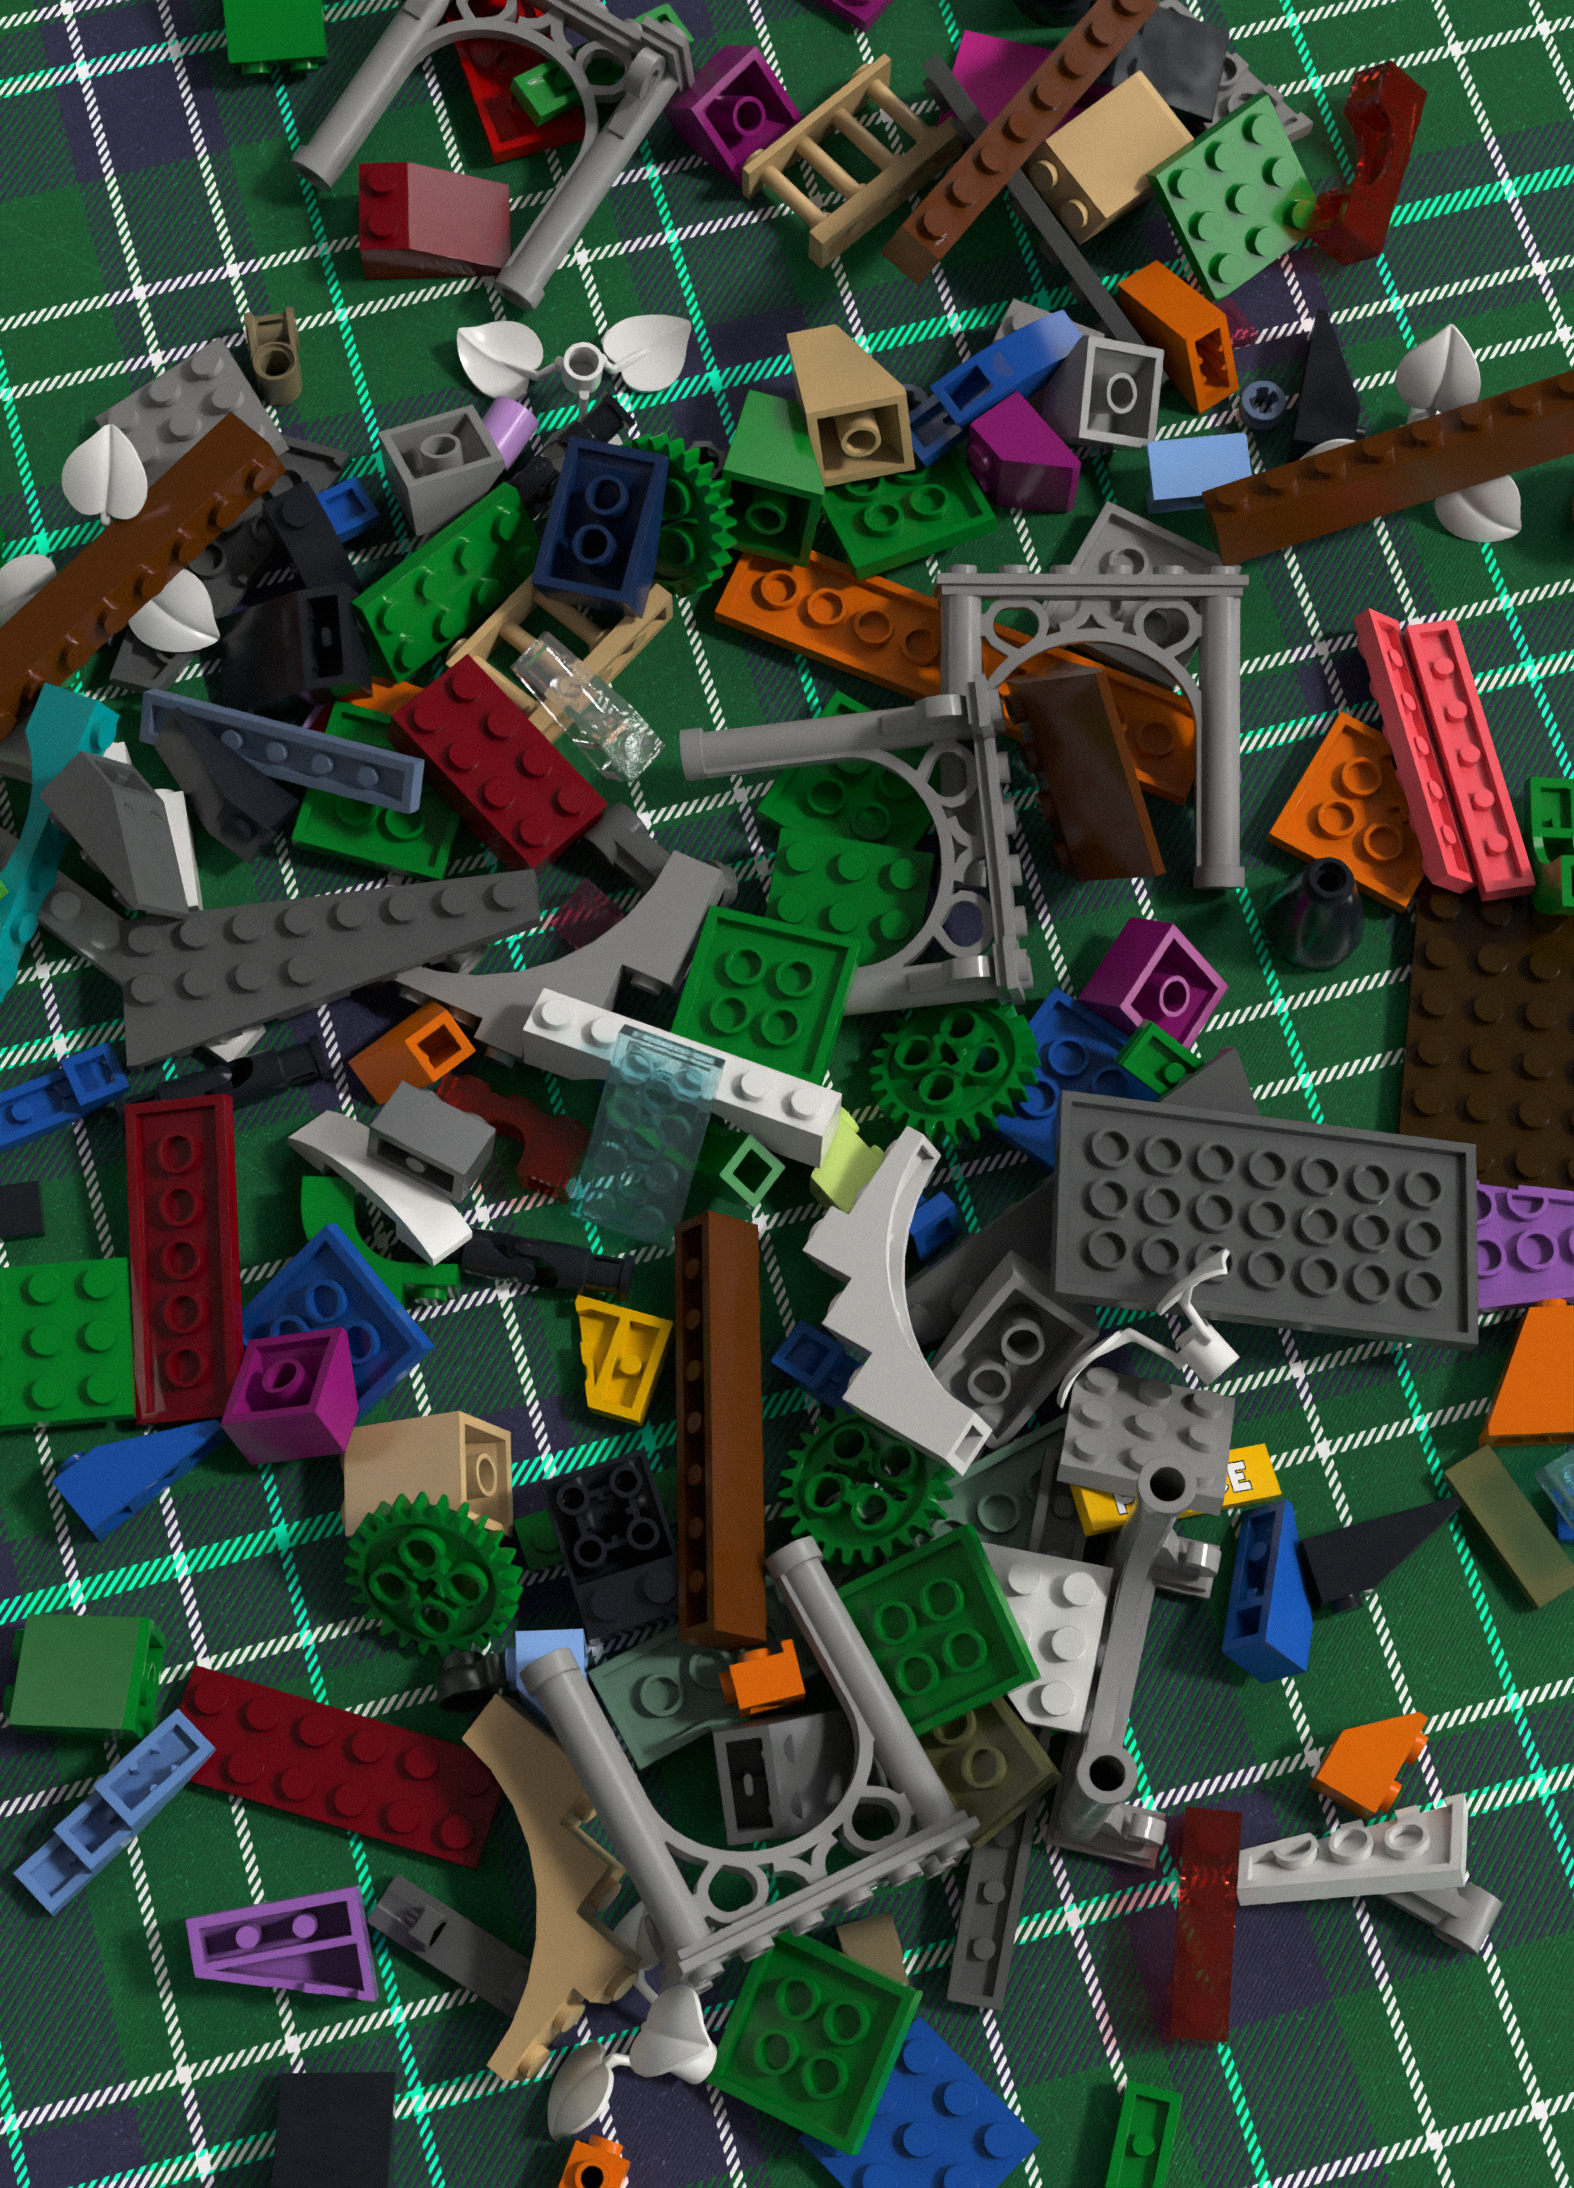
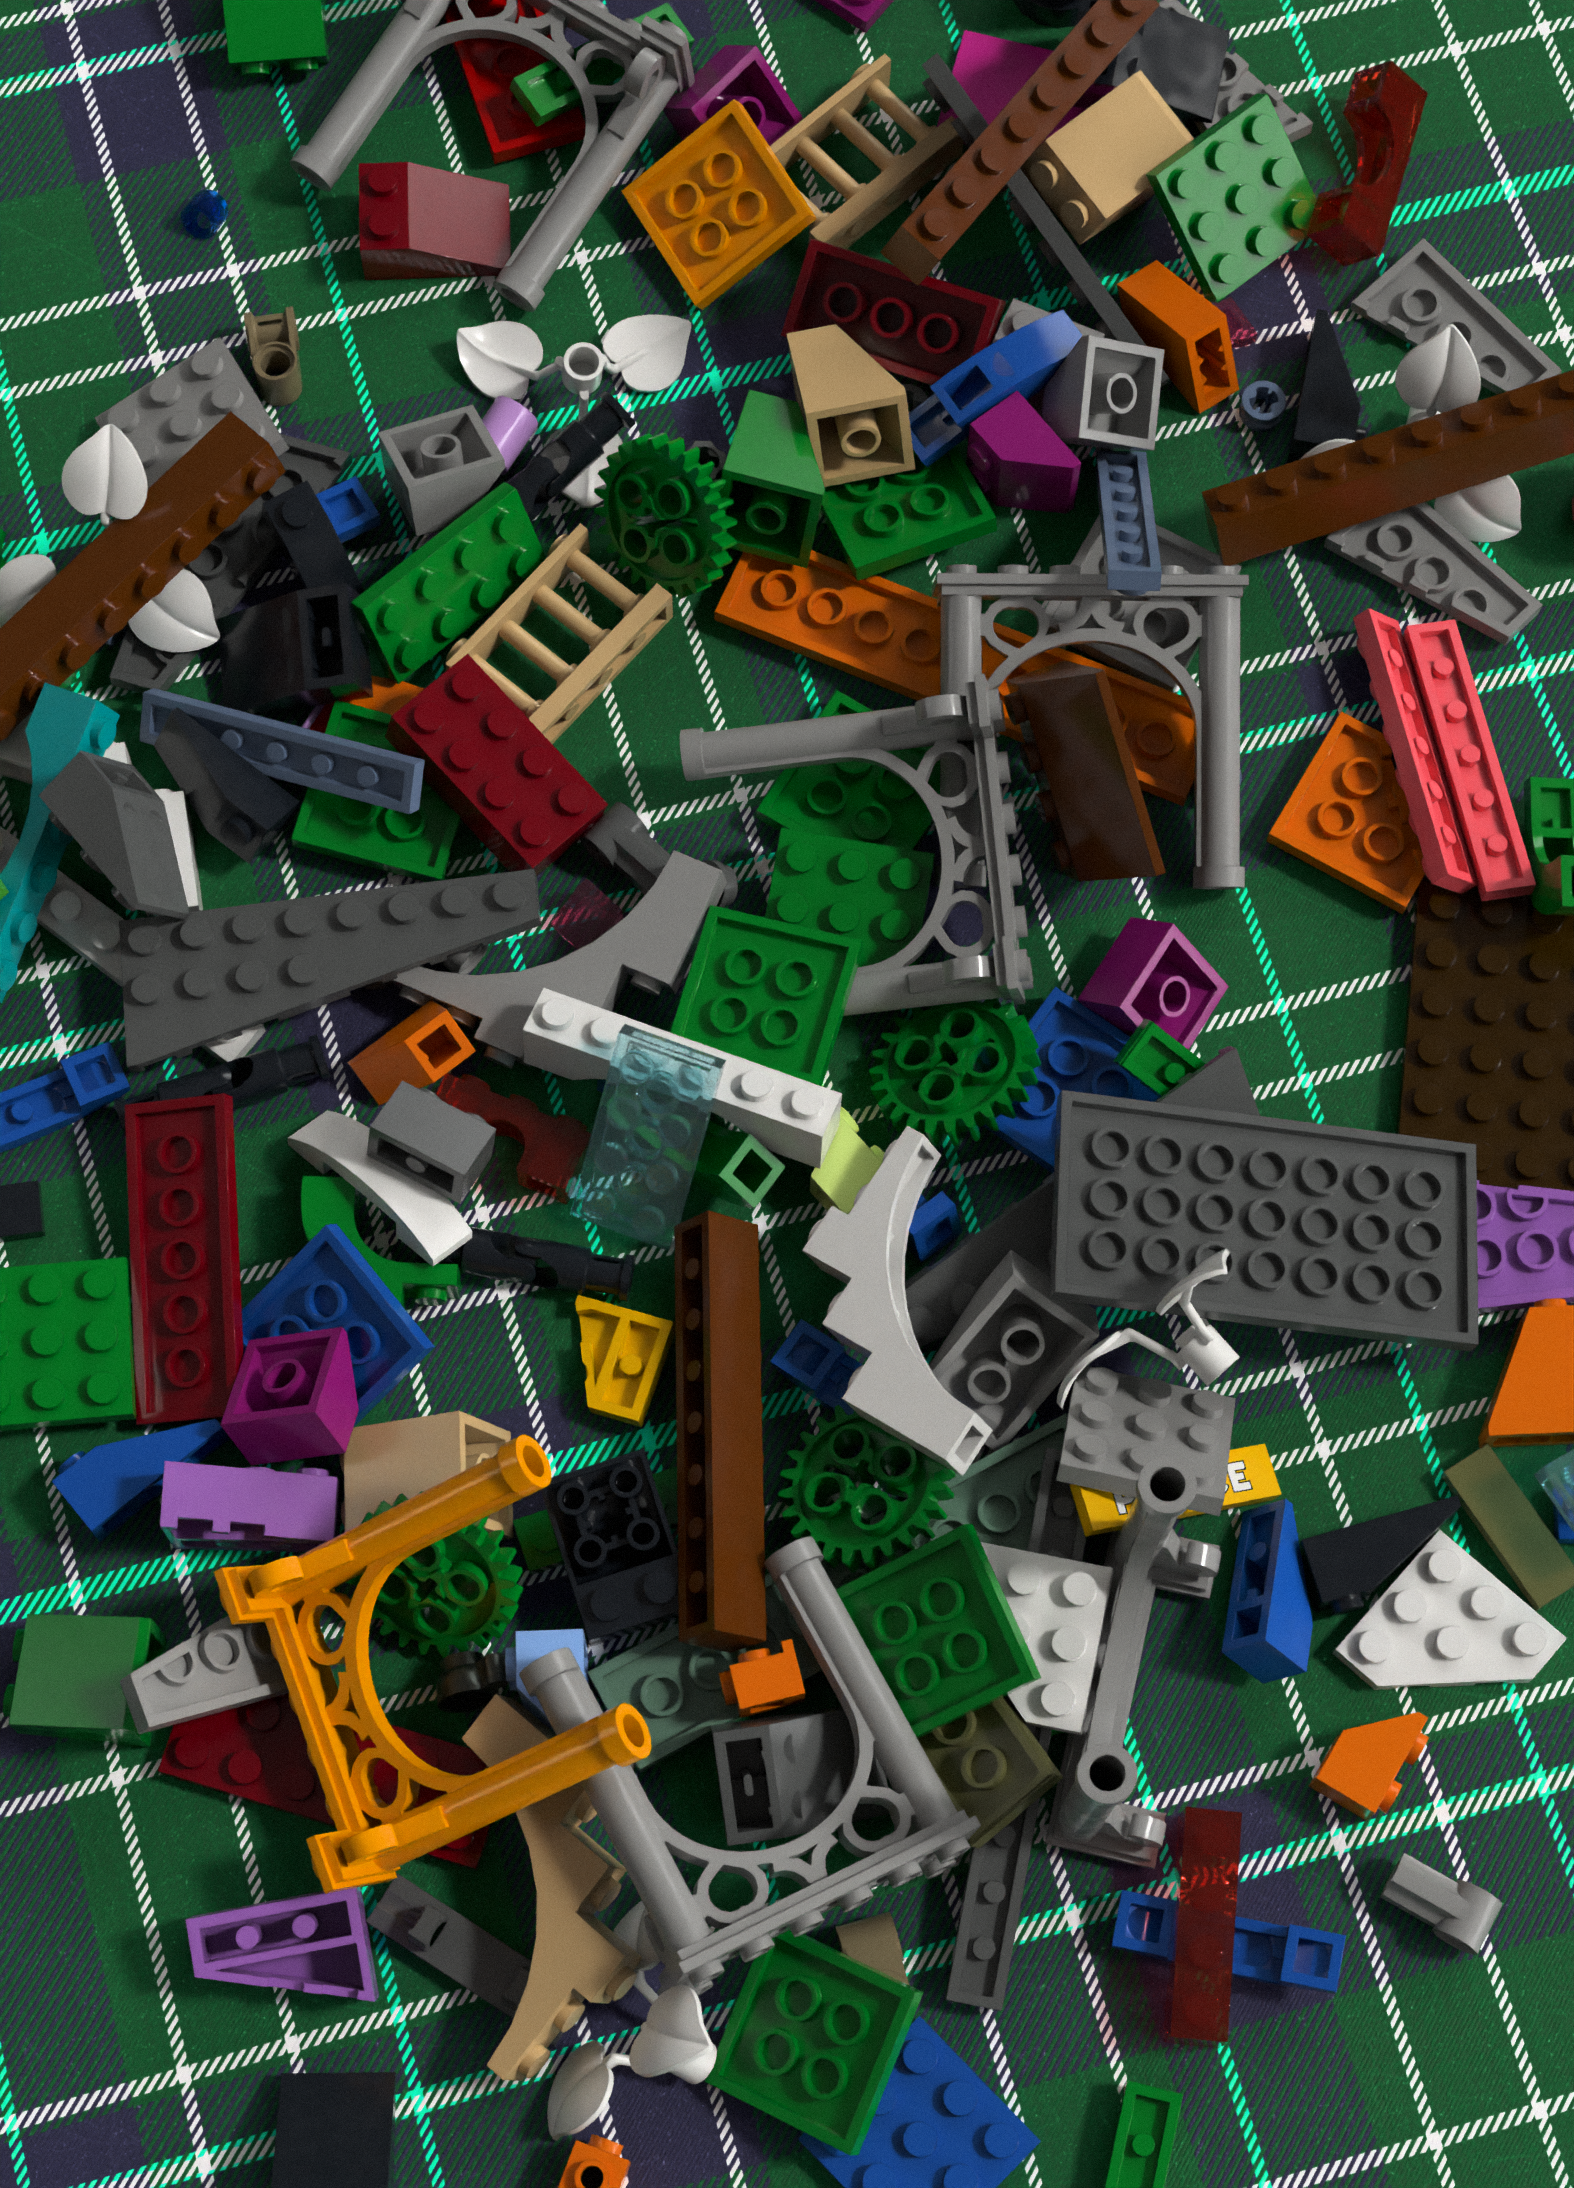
(115, 1812): medium blue slope -> none
(205, 1676): none -> light grey wing
(212, 206): none -> clear blue piece
(248, 1508): none -> medium lavender wedge
(290, 1598): none -> light orange arch
(588, 710): clear slope -> none
(603, 528): dark blue slope -> none
(718, 204): none -> light orange plate
(899, 324): none -> dark red brick
(1127, 522): none -> sand blue plate
(1192, 465): light blue panel -> none
(1261, 1950): none -> blue slope
(1314, 916): black cone -> none
(1356, 1860): white wing -> none
(1427, 294): none -> light grey wing
(1439, 566): none -> light grey wing
(1448, 1627): none -> white plate

